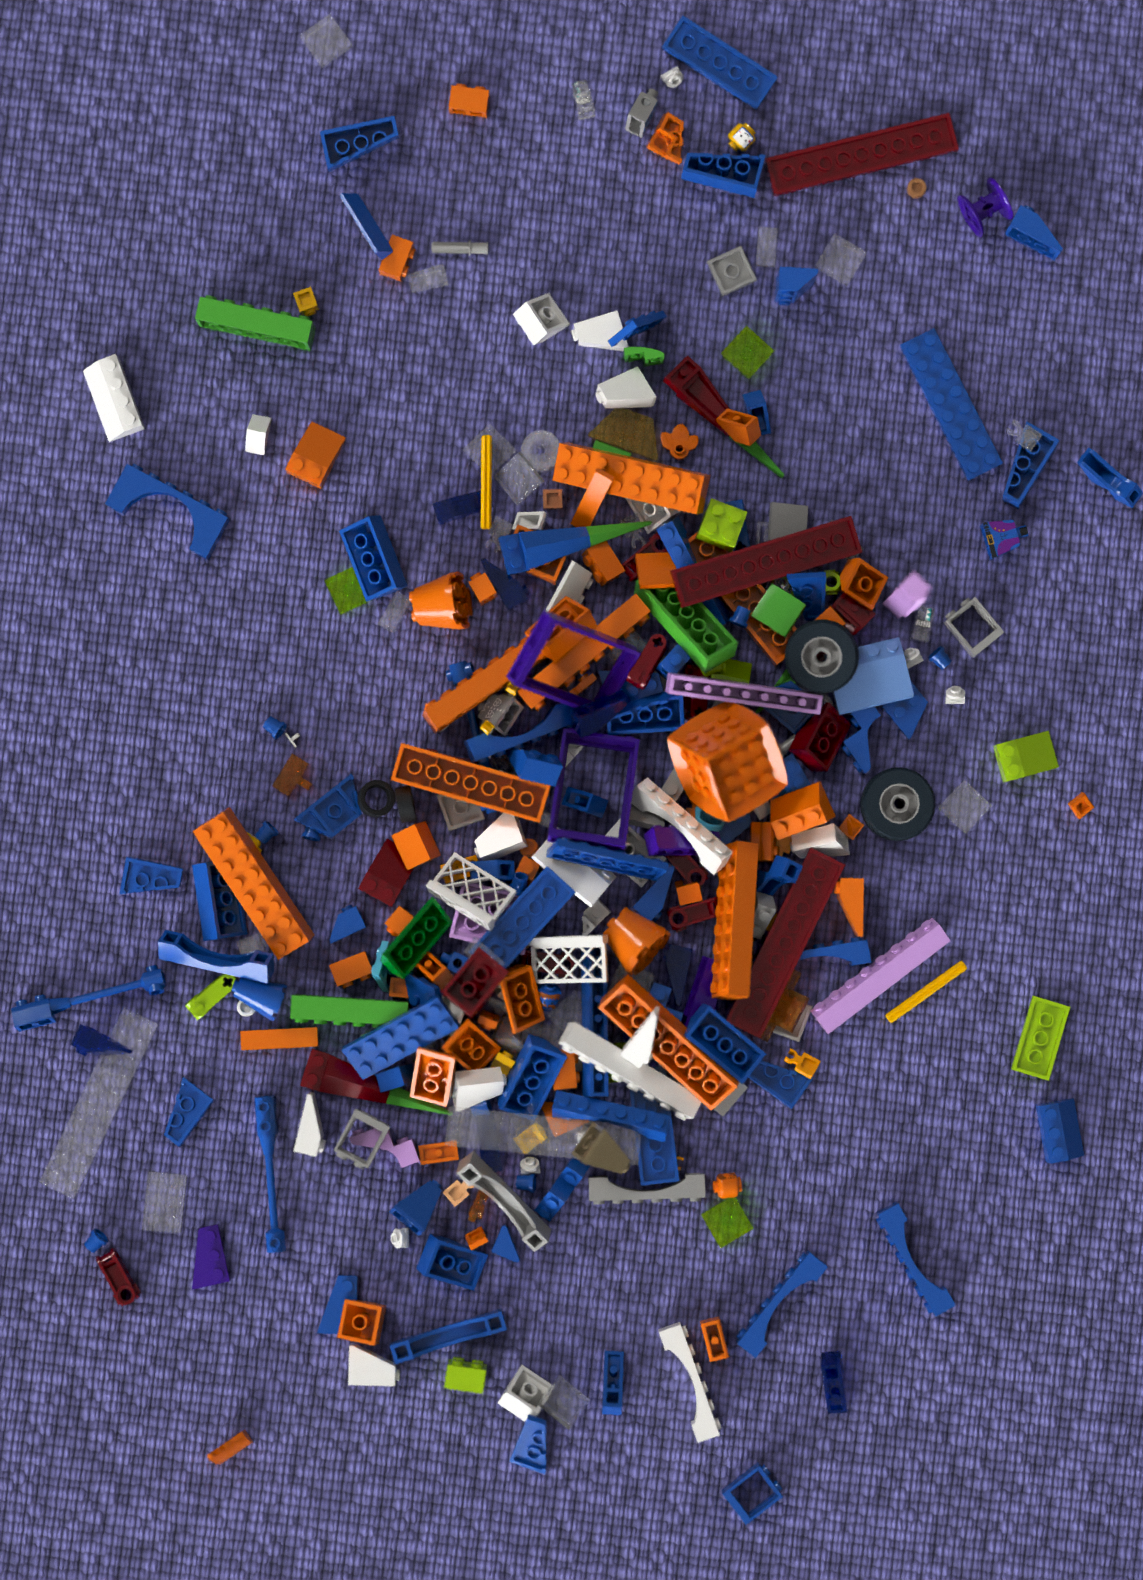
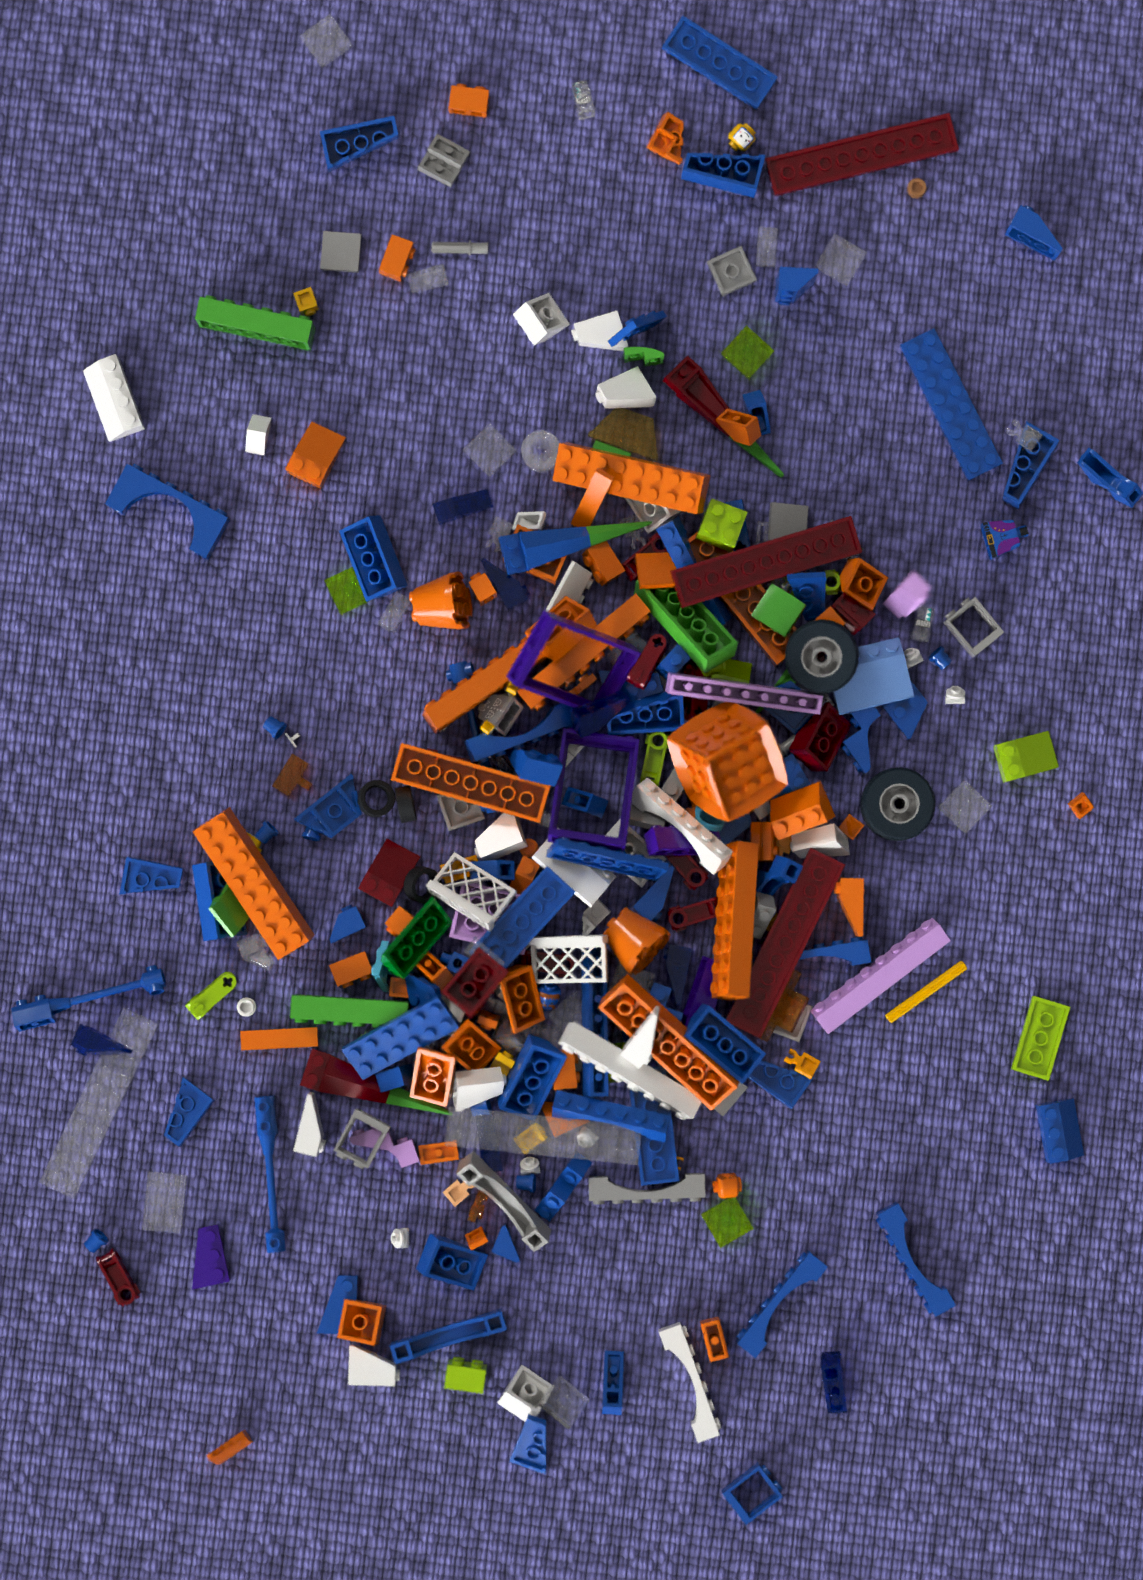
(180, 949): blue arch -> none
(229, 911): none -> bright green slope
(260, 996): blue cone -> none
(340, 251): none -> light grey tile
(367, 224): blue slope -> none
(410, 882): none -> black tyre
(416, 845): orange slope -> none
(418, 1207): blue slope -> none
(443, 160): none -> light grey slope
(486, 481): yellow axle -> none
(518, 478): clear tile -> none
(519, 882): blue piece -> none
(552, 499): nougat plate -> none
(601, 1151): dark tan slope -> none
(642, 112): light grey torso -> none
(654, 757): none -> lime piece
(672, 77): white plate -> none
(679, 439): orange plate -> none
(688, 893): orange panel -> none
(740, 617): blue piece -> none
(985, 207): dark purple piece -> none

